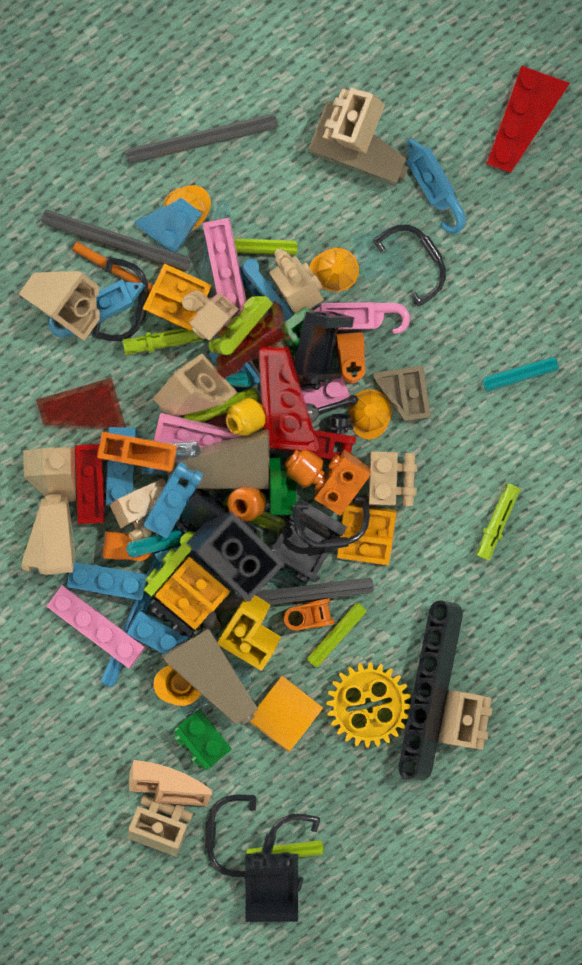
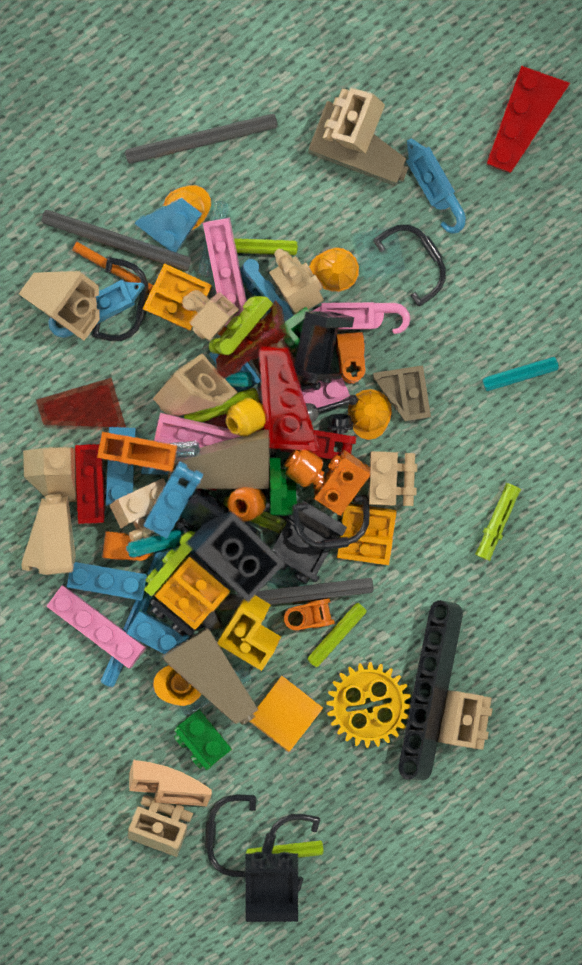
(159, 340): lime pin -> none

